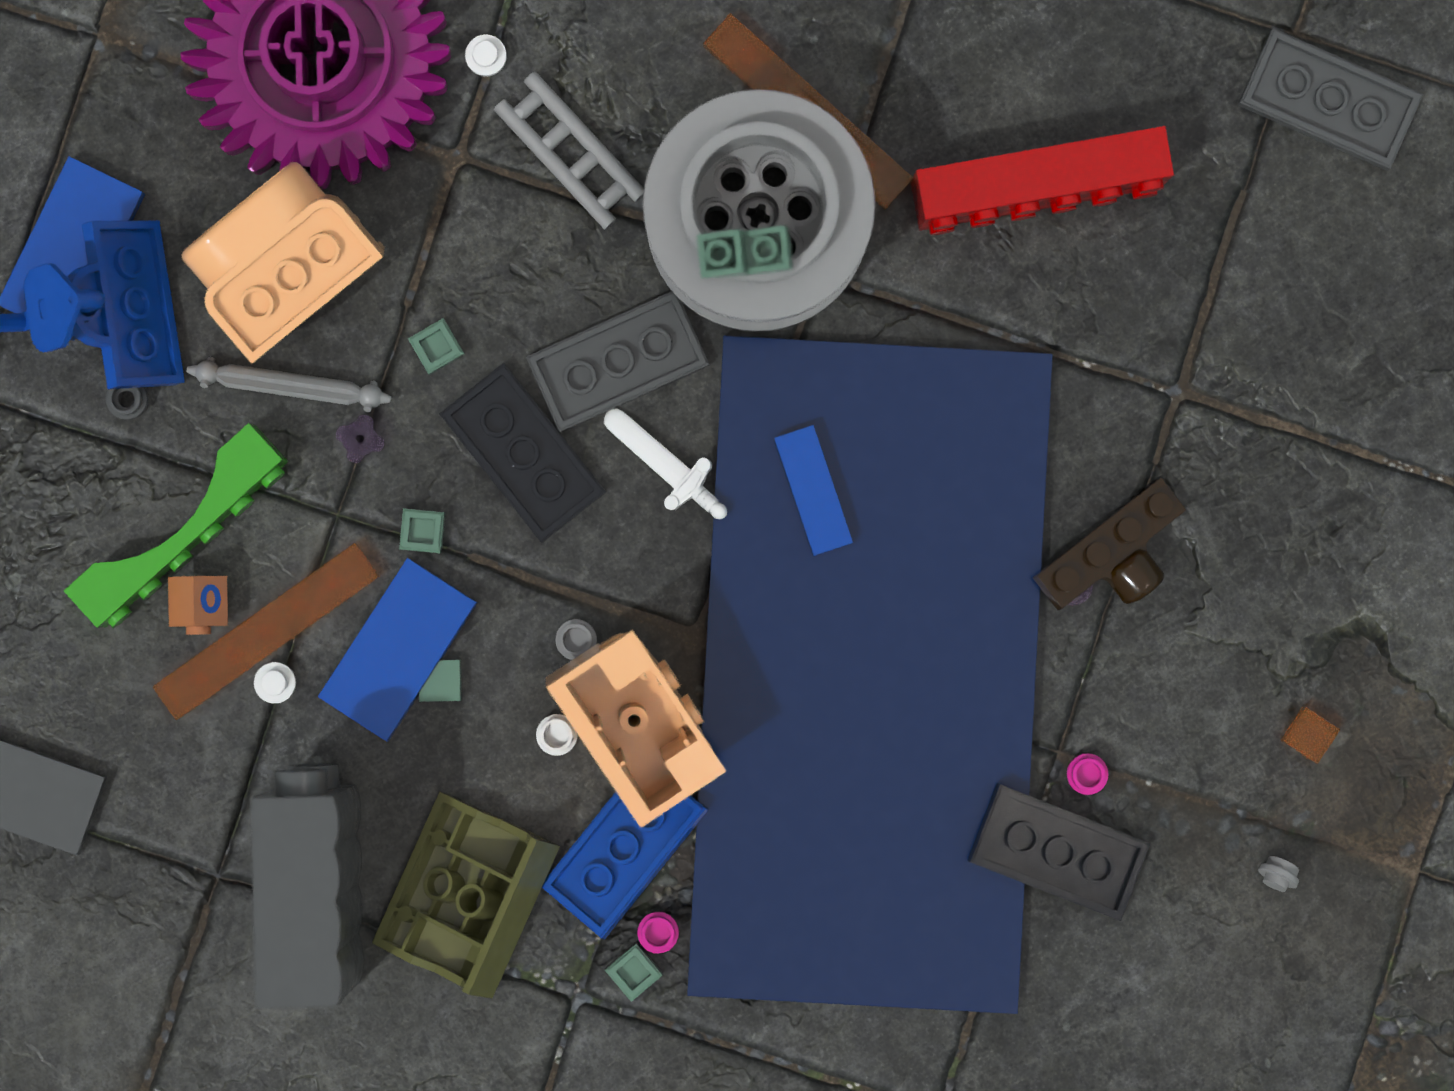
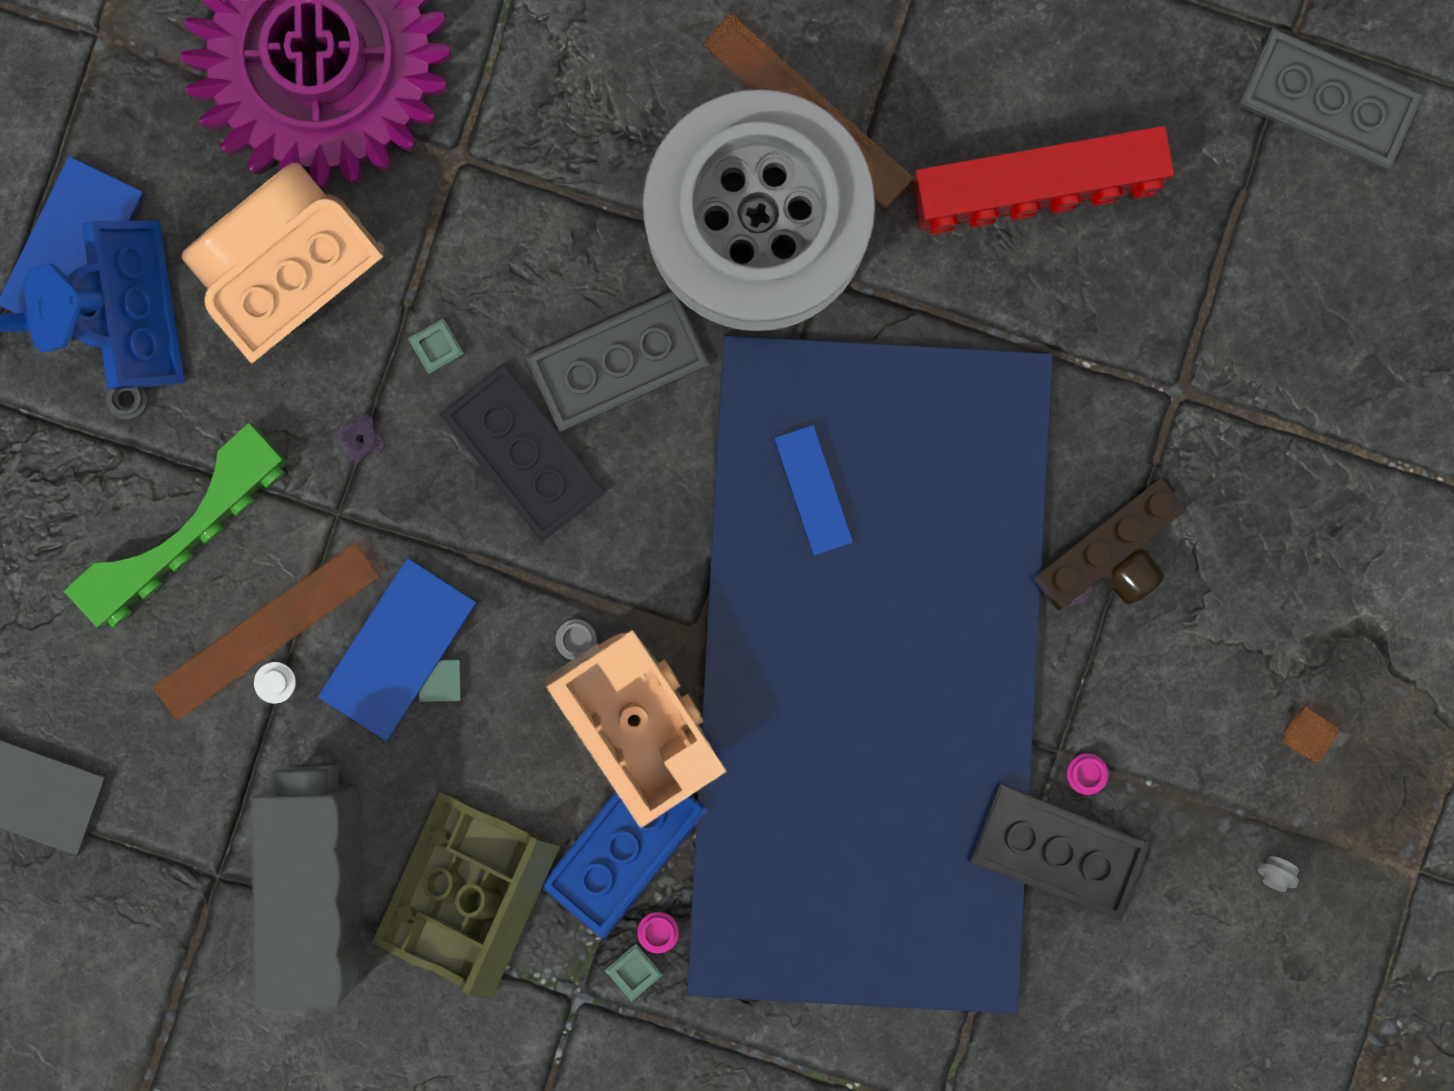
(197, 603): nougat brick -> none
(289, 384): light grey wheel -> none
(422, 530): sand green tile -> none
(486, 55): white plate -> none
(544, 146): light grey bar -> none
(556, 735): white plate -> none
(686, 482): white sword -> none
(745, 252): sand green slope -> none

